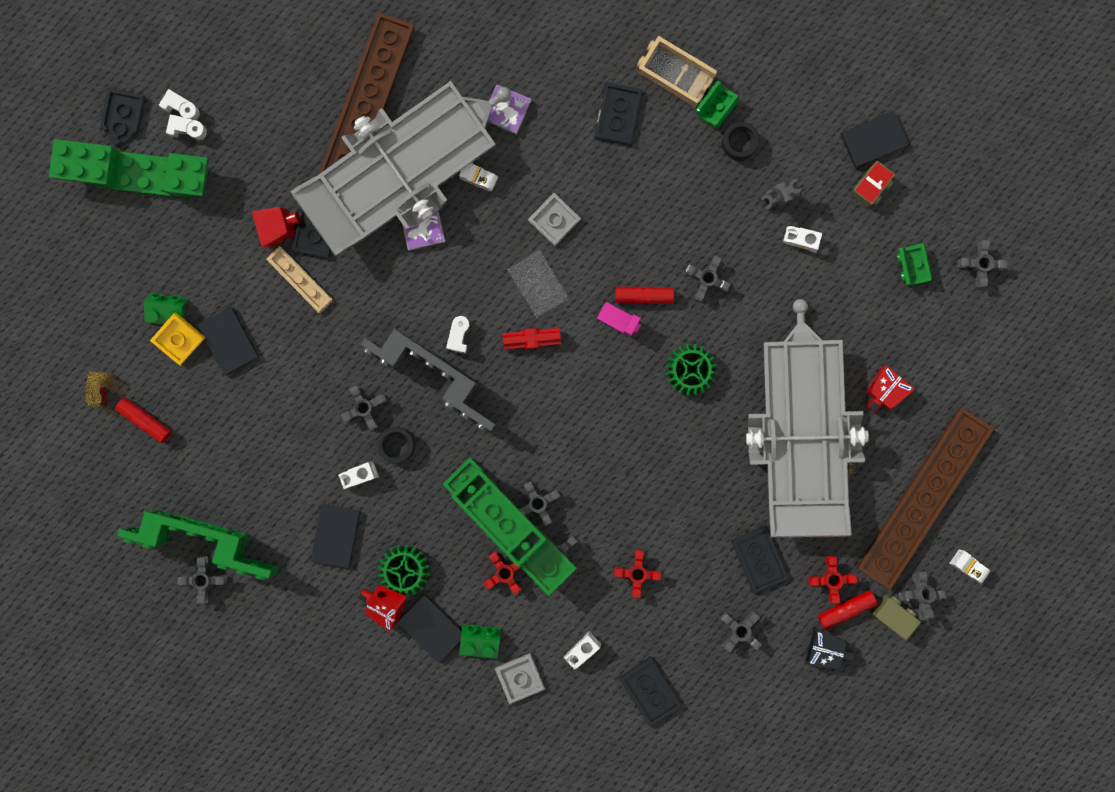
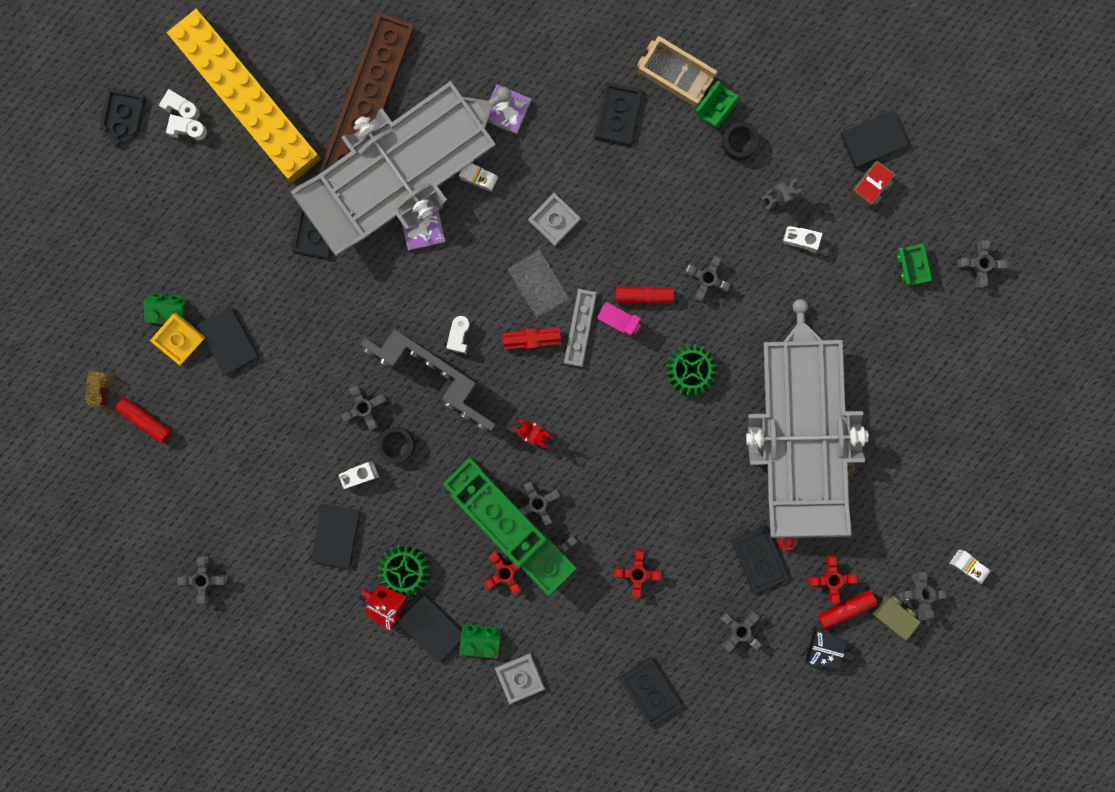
(130, 172): green bracket -> none
(229, 550): green bracket -> none
(244, 96): none -> yellow brick
(275, 225): red torso -> none
(299, 279): tan tile -> none
(533, 433): none -> red pin
(580, 328): none -> light grey tile
(583, 650): white leg -> none
(787, 543): none -> red plate
(887, 390): red torso -> none
(925, 498): reddish brown plate -> none

